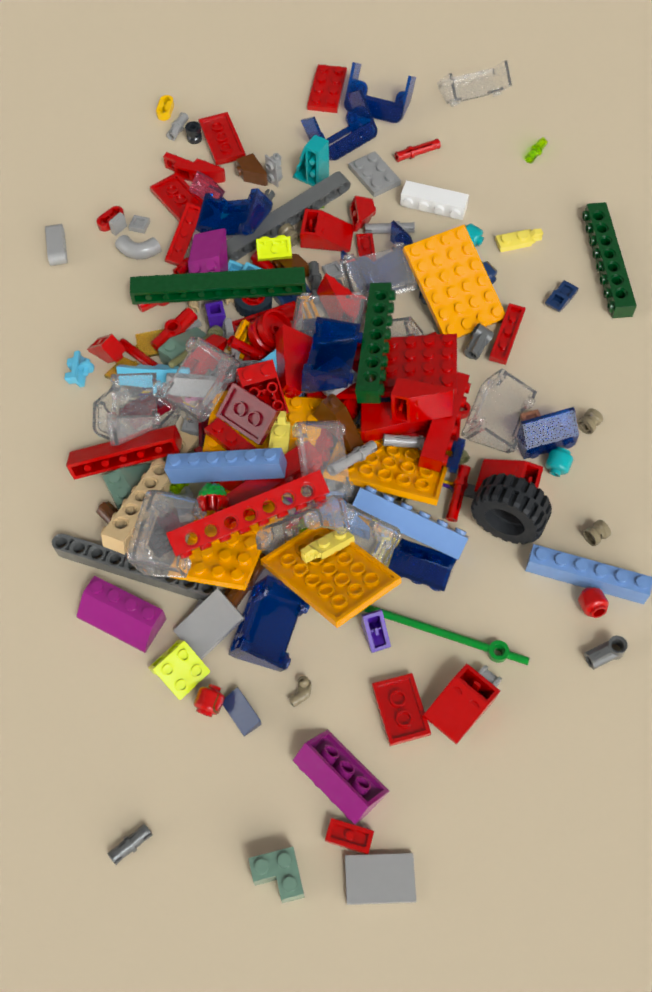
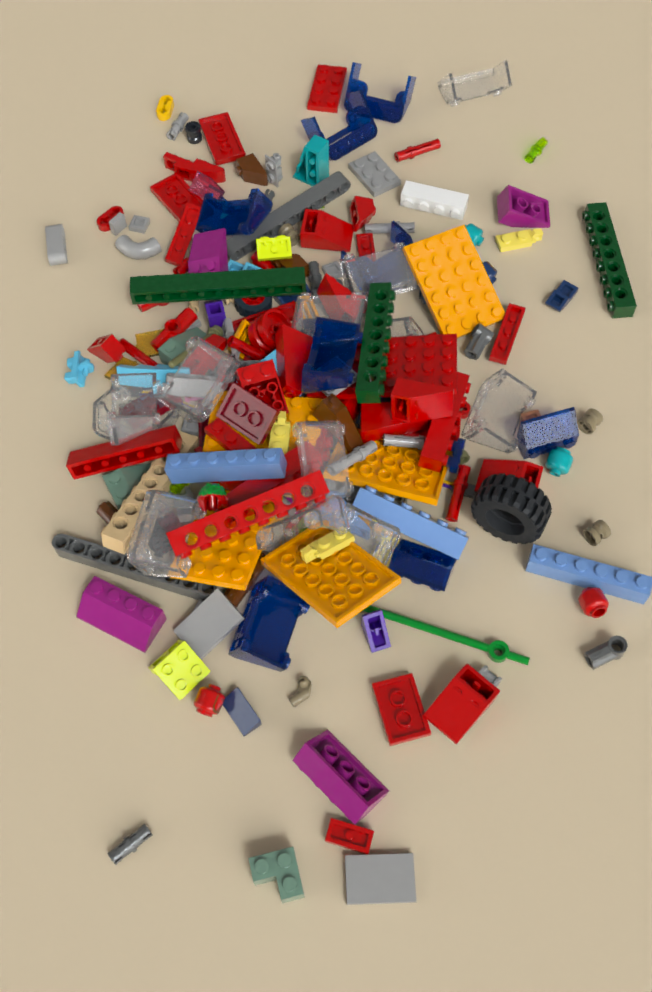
(522, 209): none -> magenta slope

